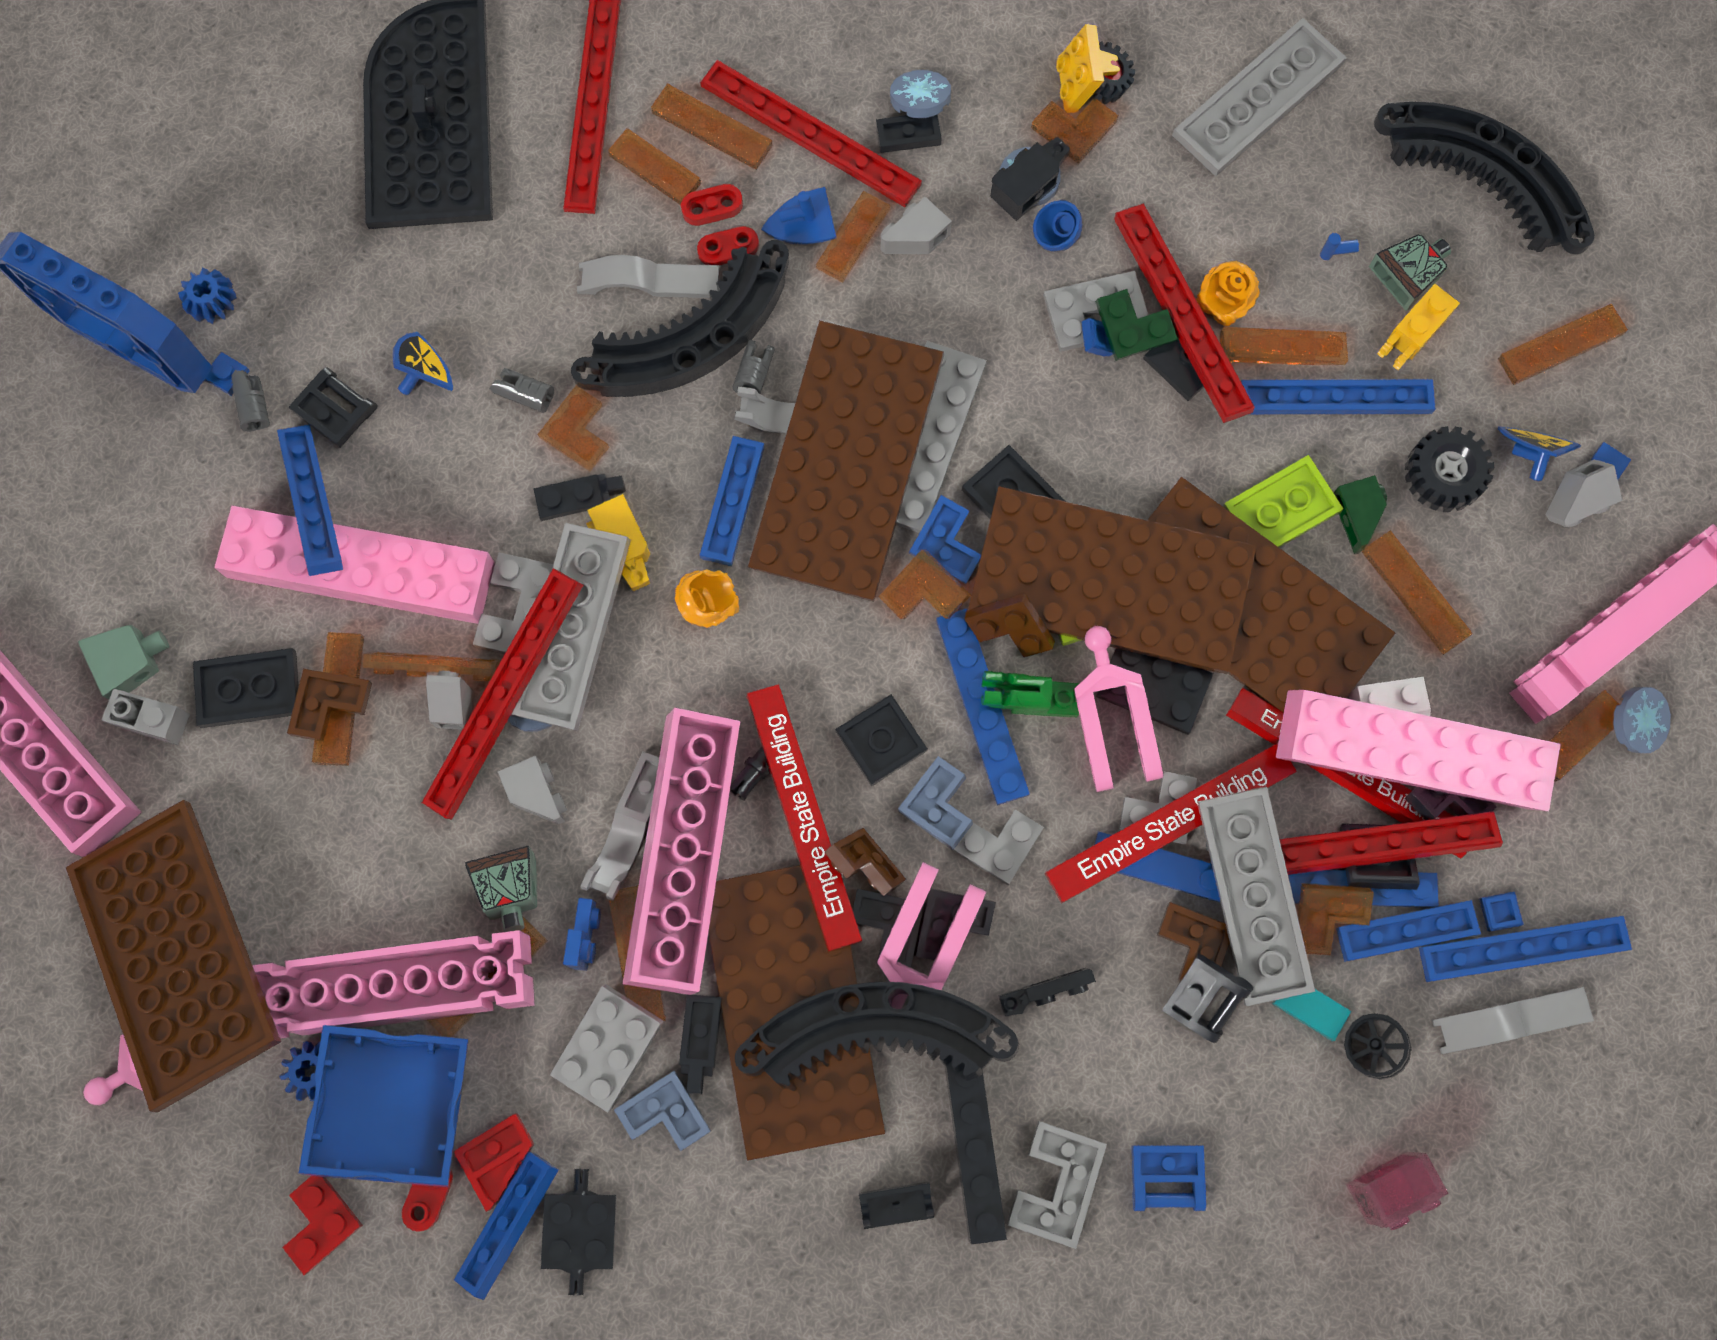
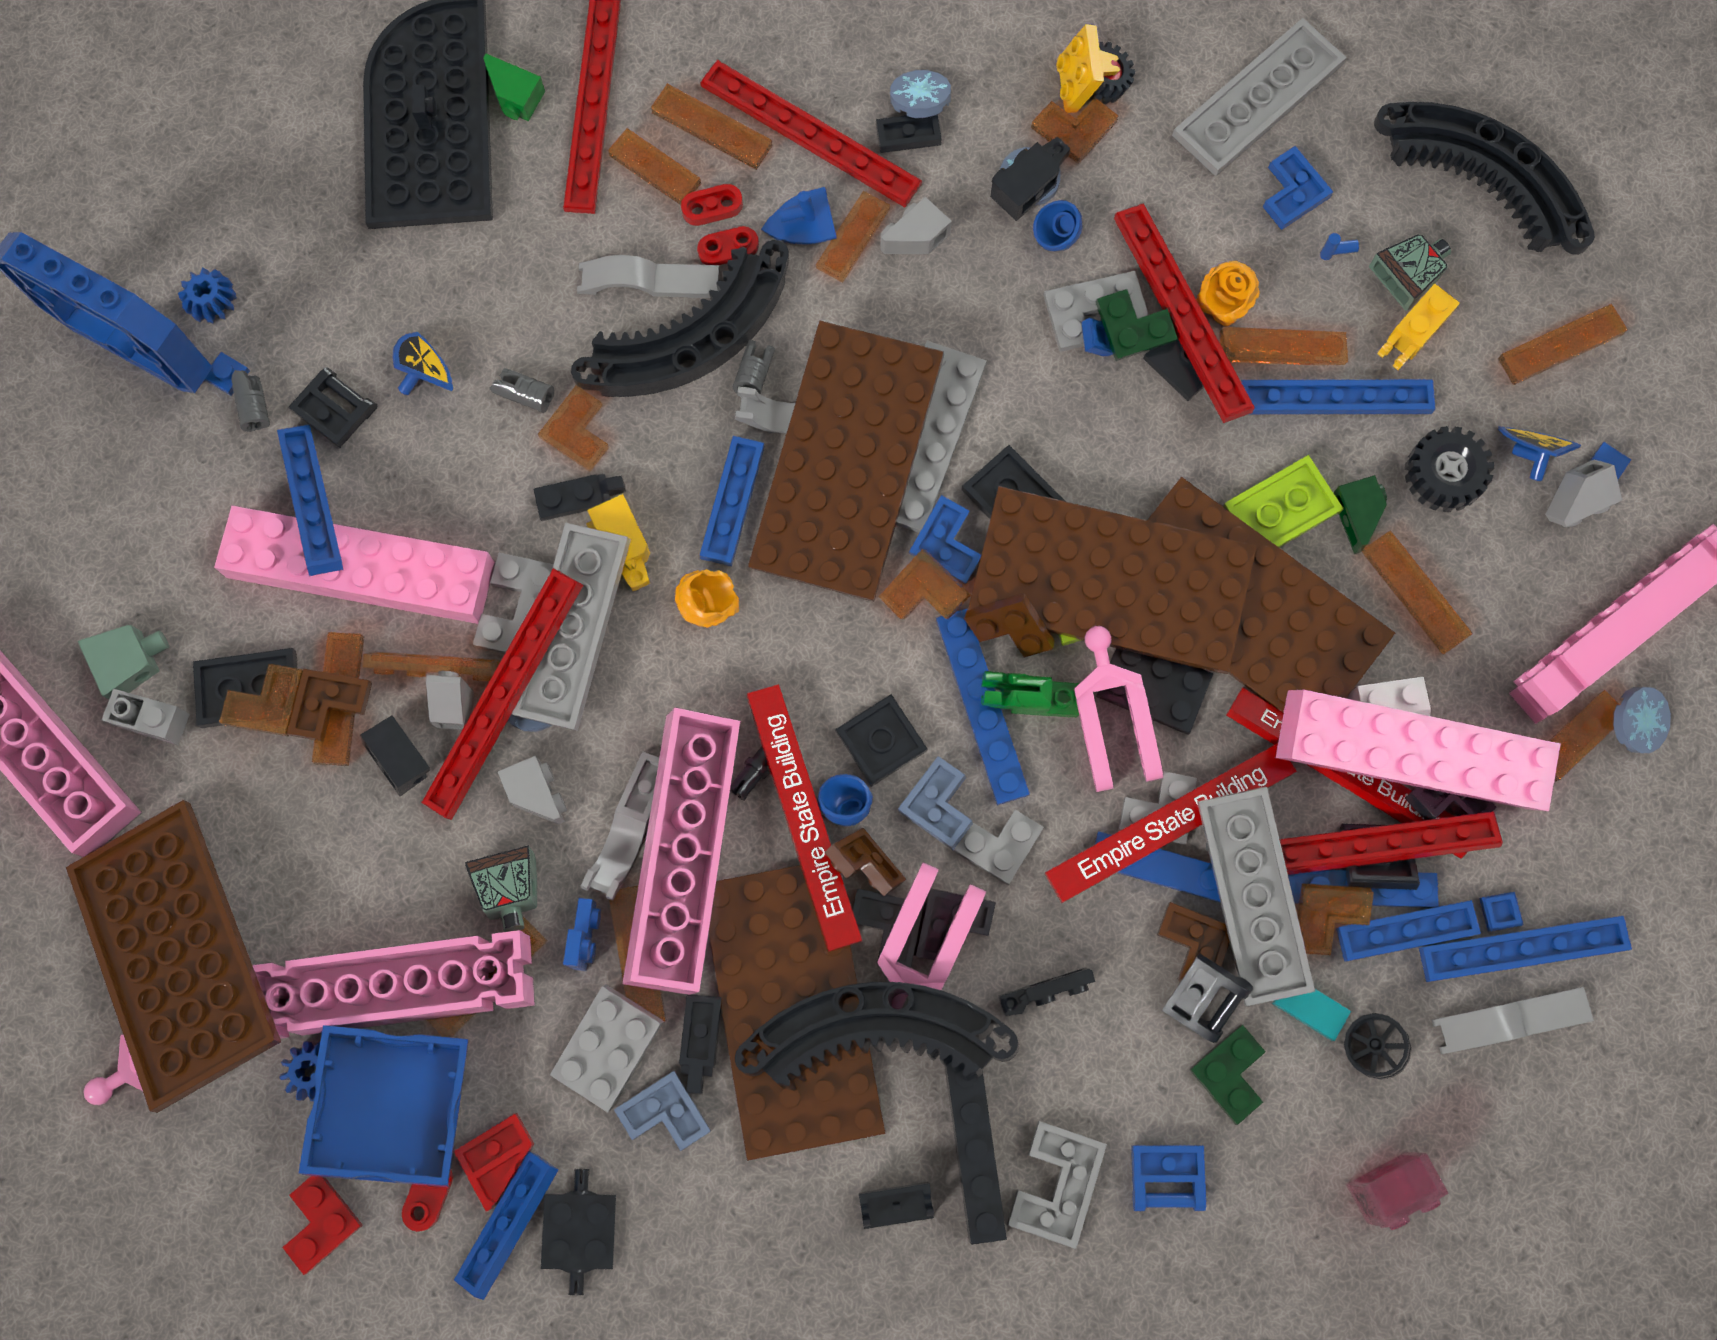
(266, 712): none -> clear orange plate
(395, 755): none -> black hinge
(515, 88): none -> green slope
(844, 800): none -> blue piece
(1221, 1072): none -> dark green plate
(1302, 188): none -> blue plate

